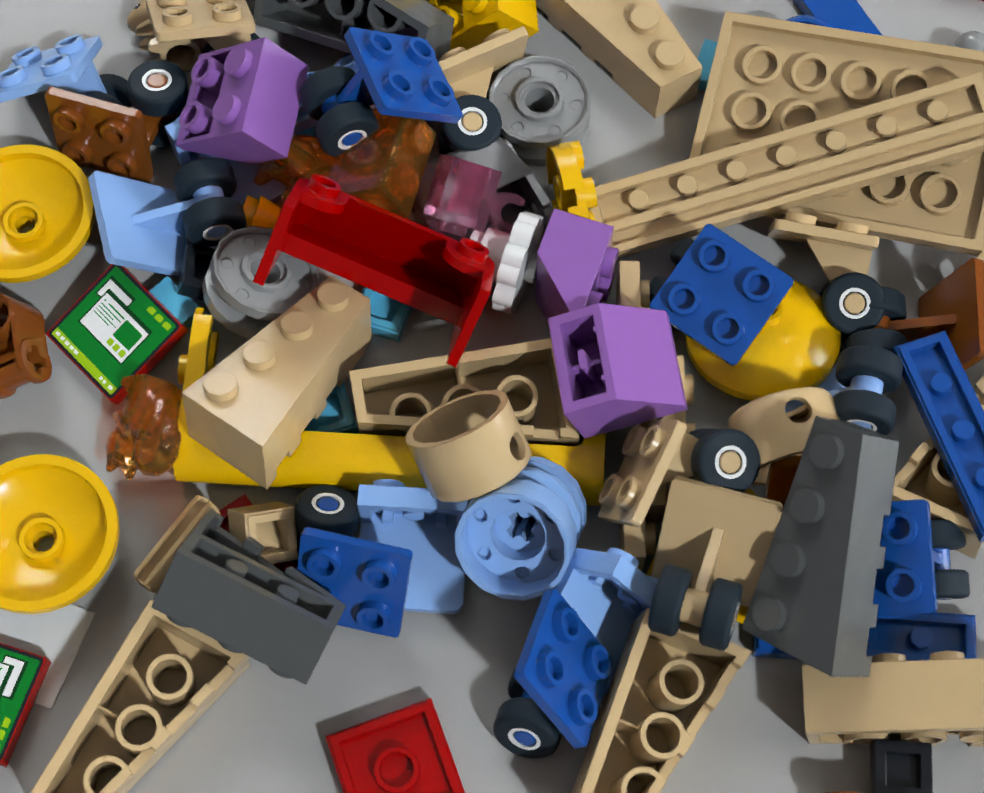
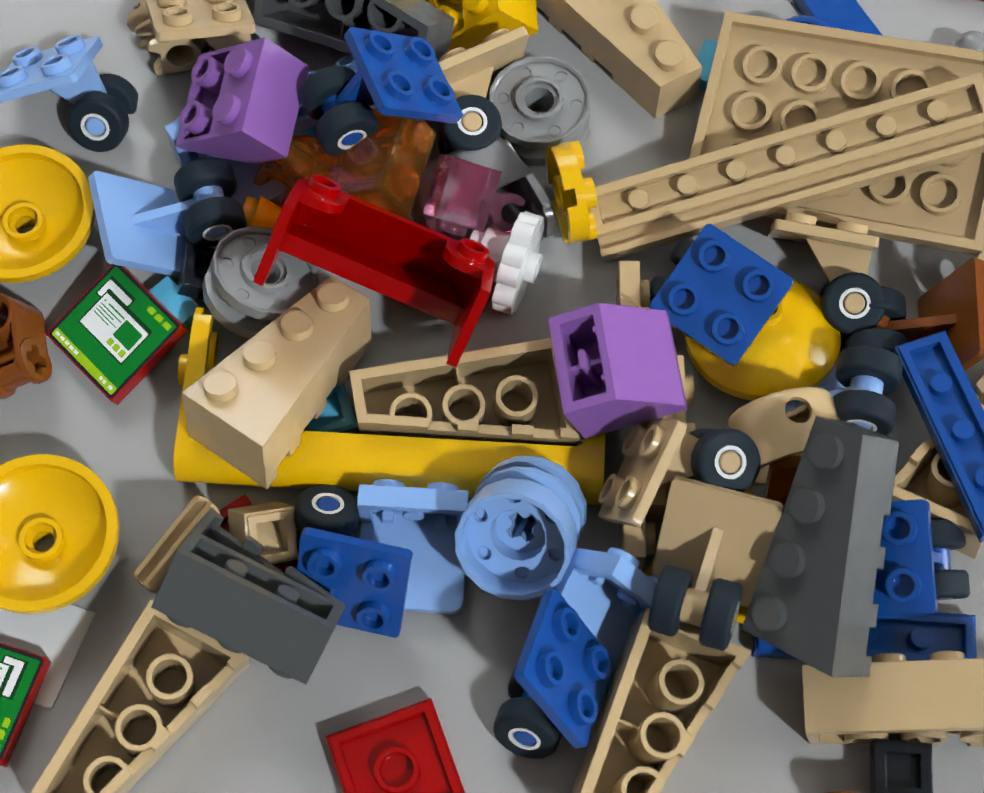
(119, 136): dark orange plate -> none
(145, 428): clear orange animal -> none
(387, 315): medium azure tile -> none
(469, 446): tan piece -> none
(574, 264): medium lavender slope -> none

